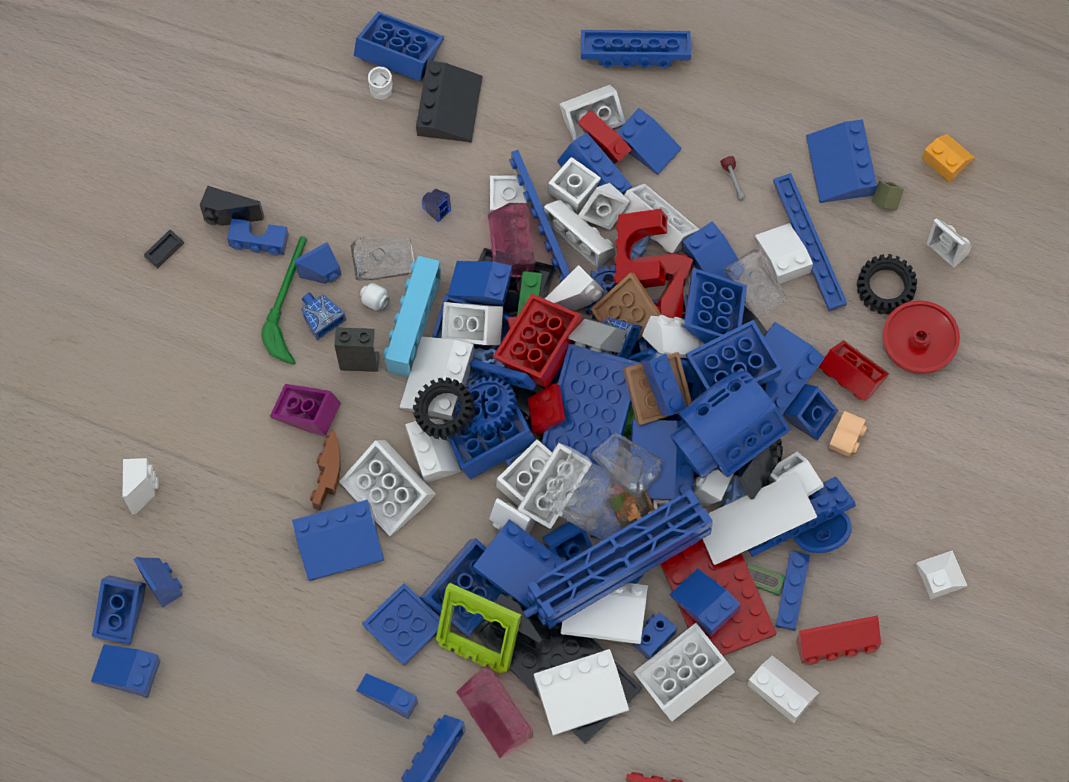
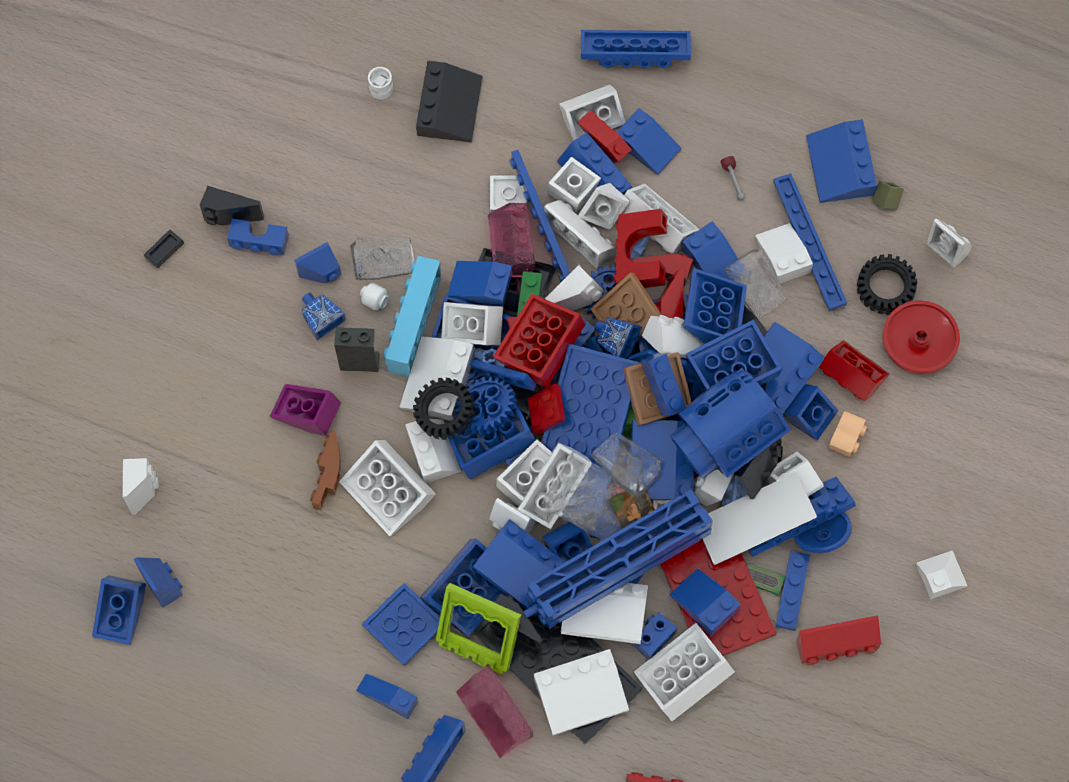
(126, 669): blue slope -> none
(271, 332): green piece -> none
(338, 540): blue slope -> none
(397, 45): blue slope -> none
(437, 204): clear blue slope -> none
(598, 336): light grey slope -> none
(782, 688): white slope -> none
(947, 157): light orange slope -> none

